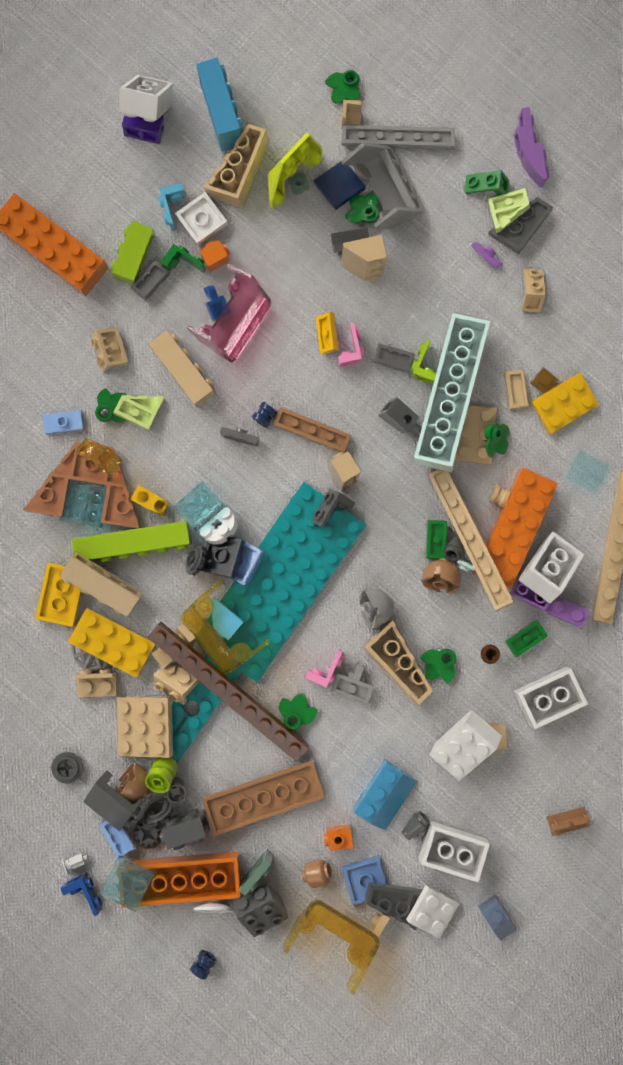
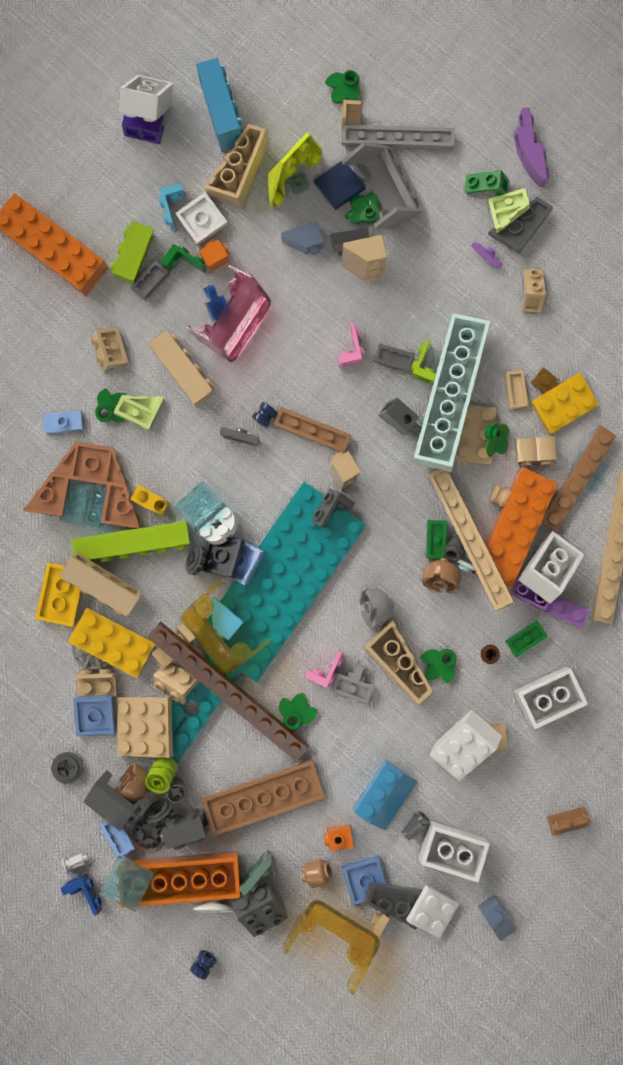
(94, 715): none -> medium blue tile
(99, 455): clear yellow arch -> none
(304, 238): none -> sand blue slope
(327, 333): yellow plate -> none
(535, 450): none -> tan brick
(578, 478): none -> medium nougat plate

